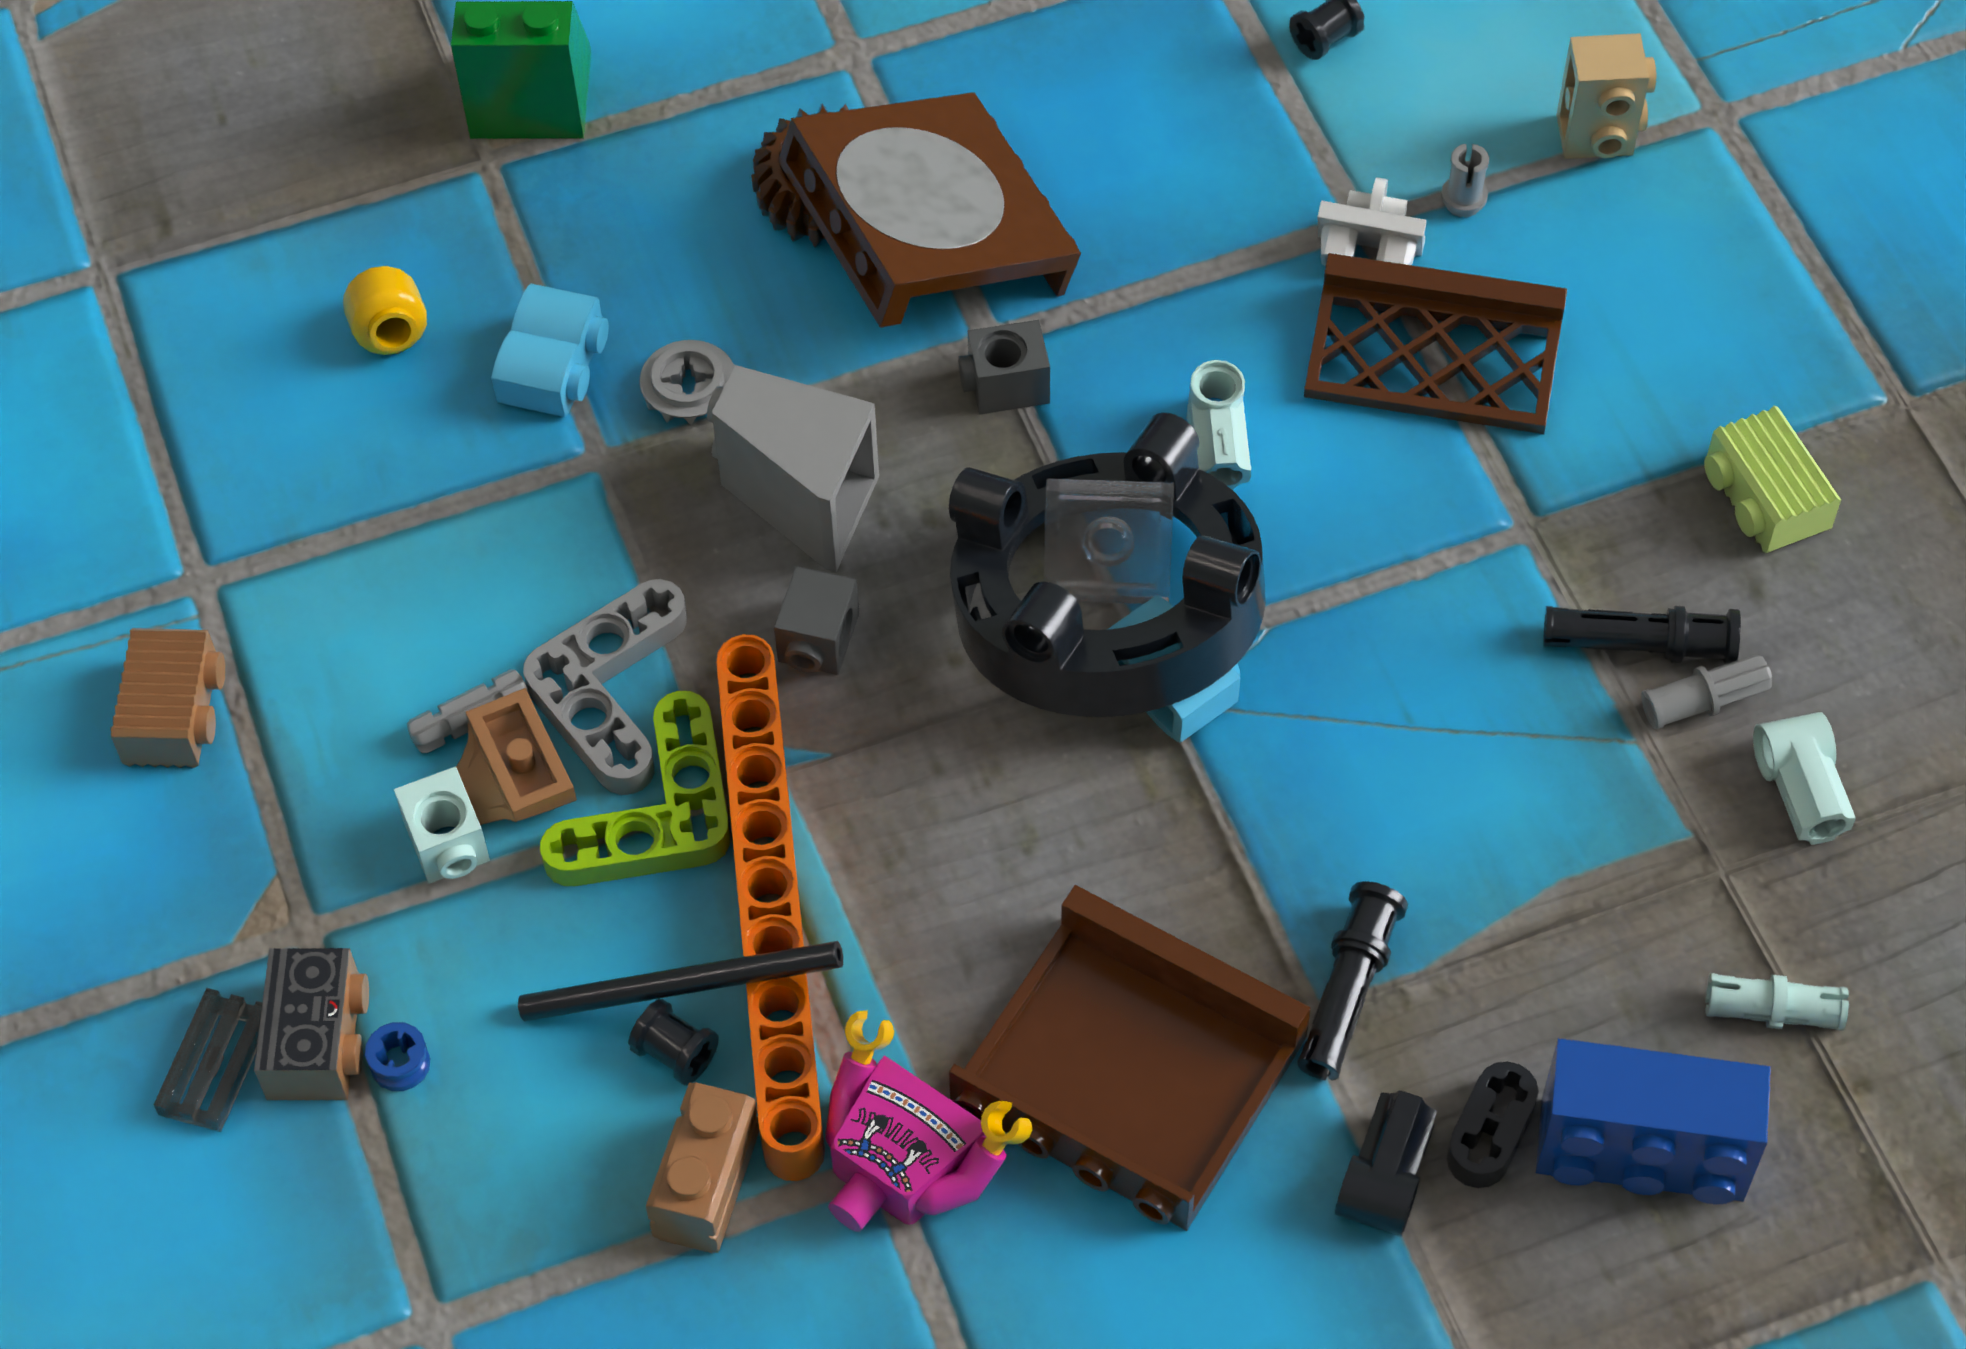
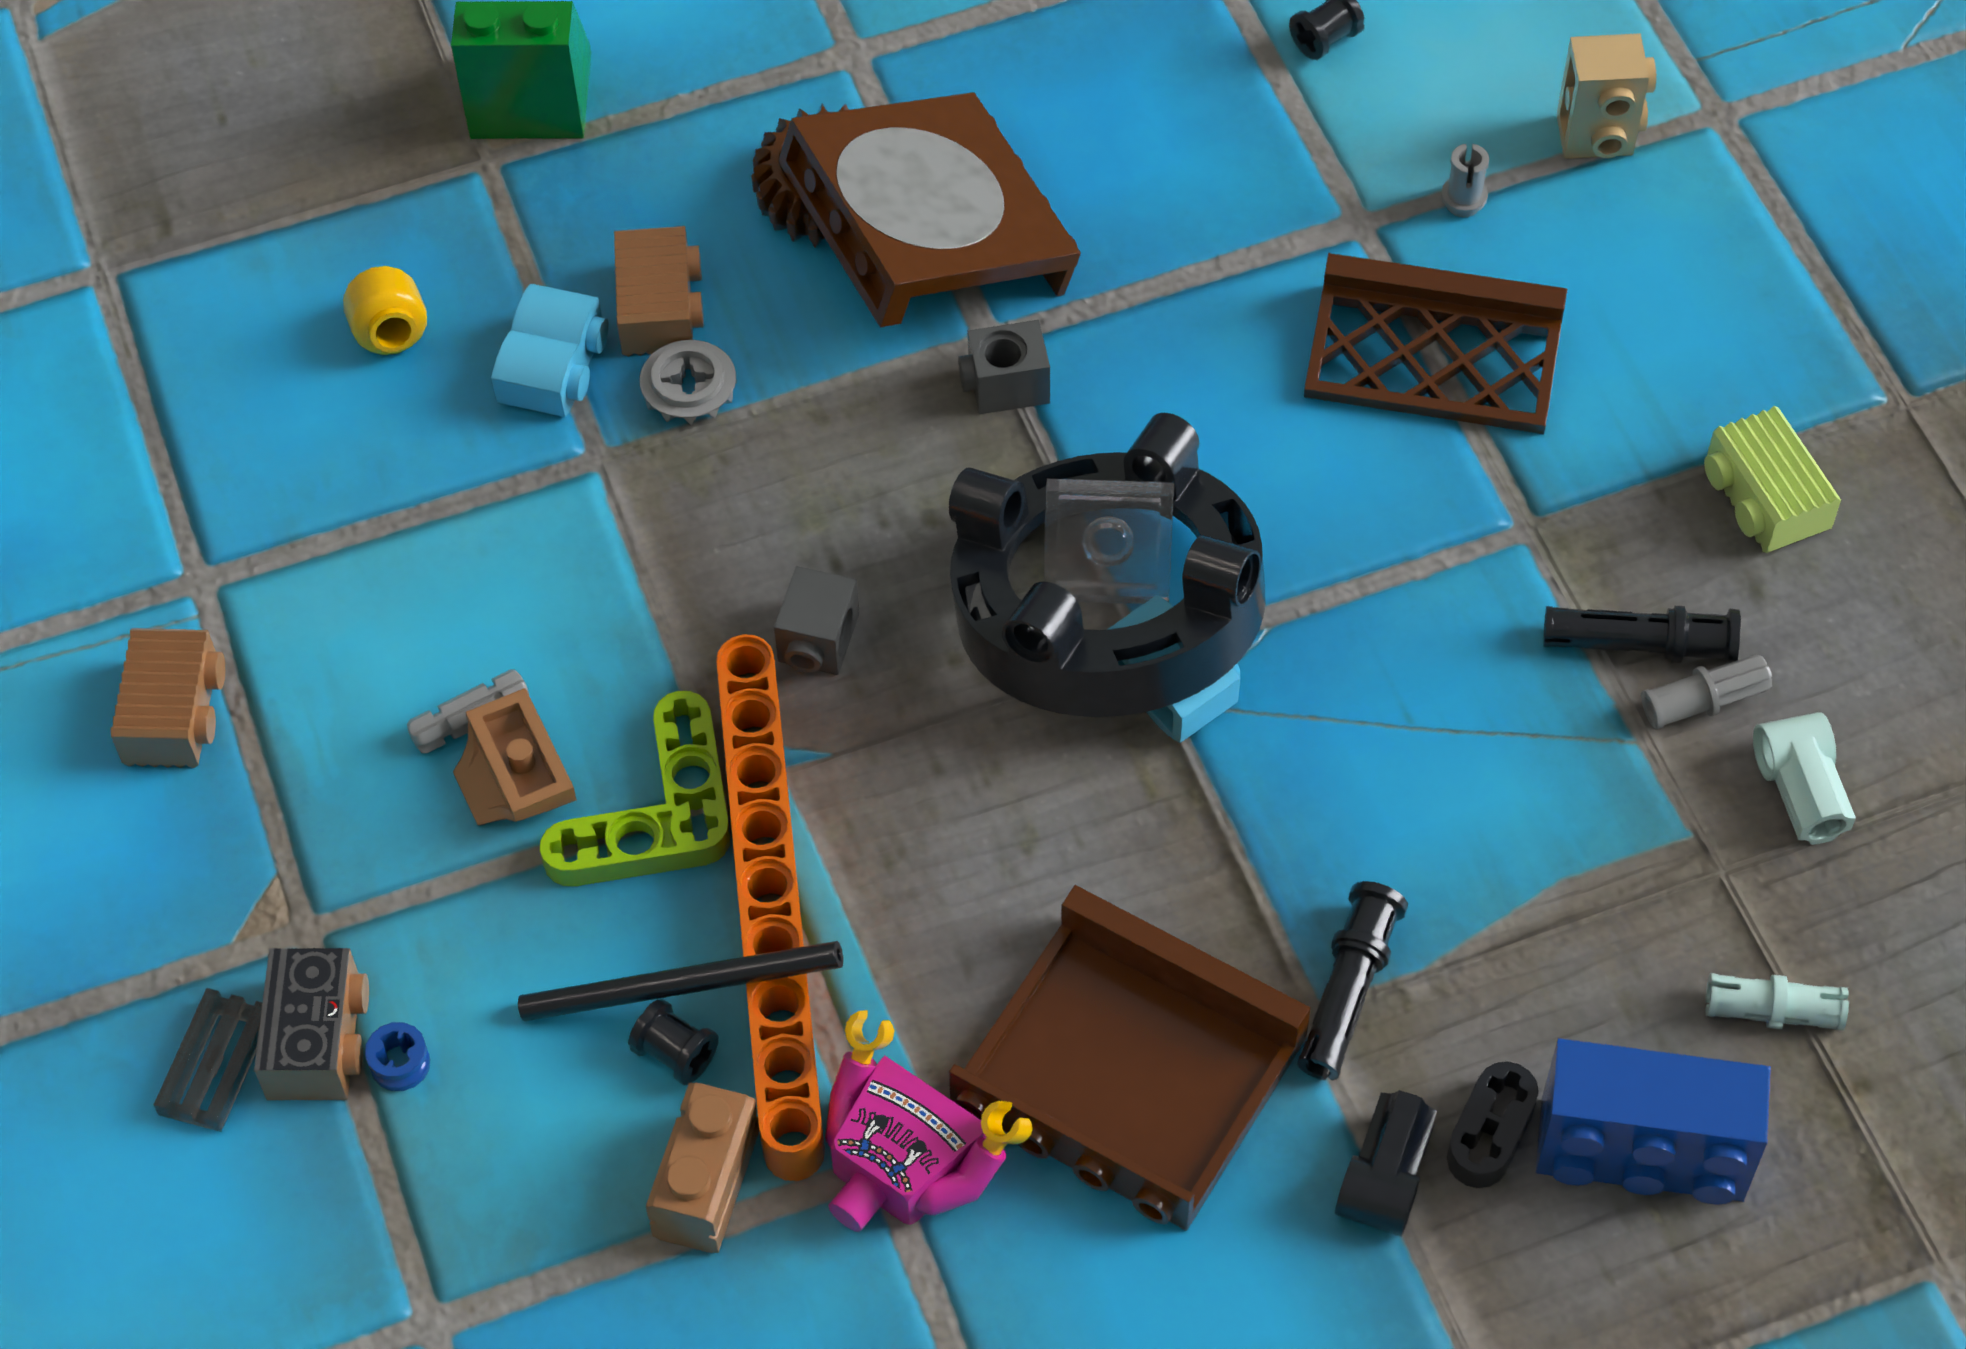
(440, 803): light aqua brick -> none
(588, 670): light grey beam -> none
(655, 288): none -> medium nougat brick
(796, 457): light grey slope -> none
(1221, 424): light aqua piece -> none
(1371, 222): white hips -> none

